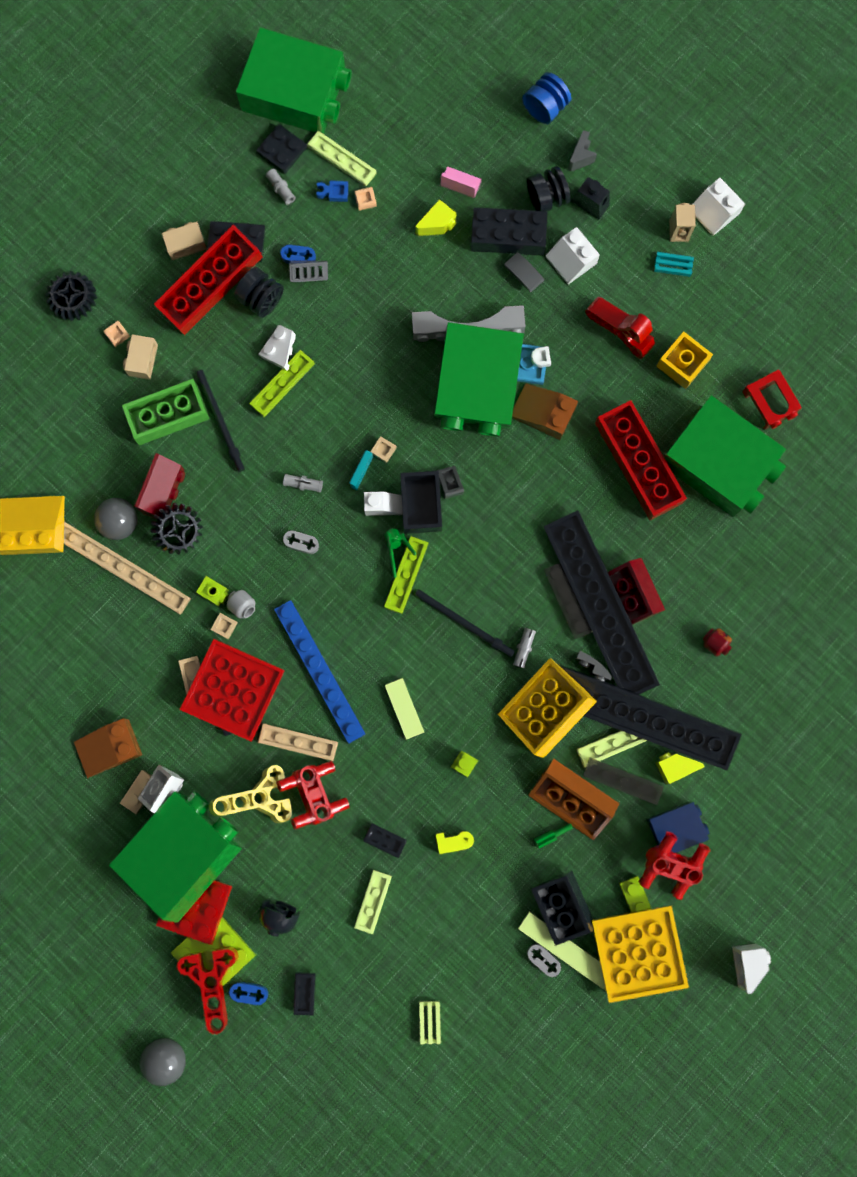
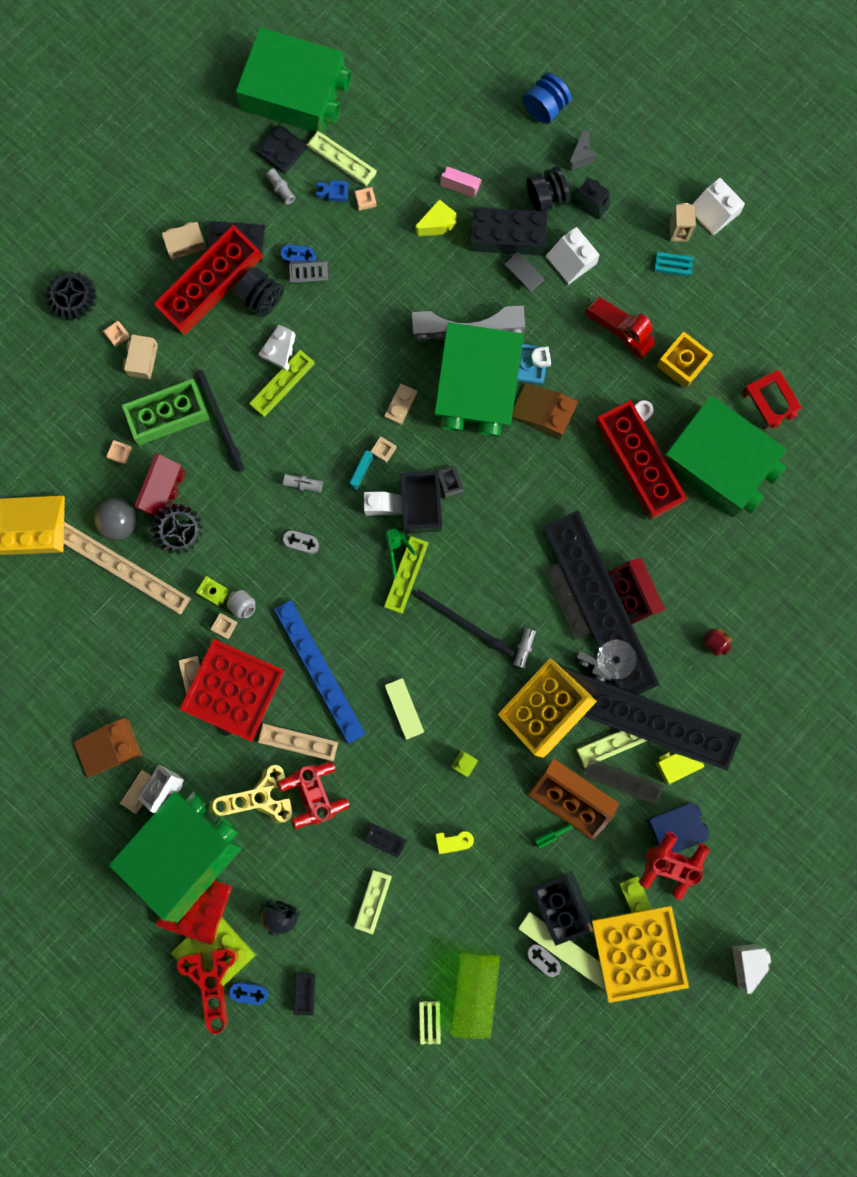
(119, 452): none -> light nougat tile
(162, 1062): dark grey piece -> none
(401, 404): none -> tan plate
(475, 995): none -> clear neon green slope
(619, 649): none -> clear dish
(644, 409): none -> white tile

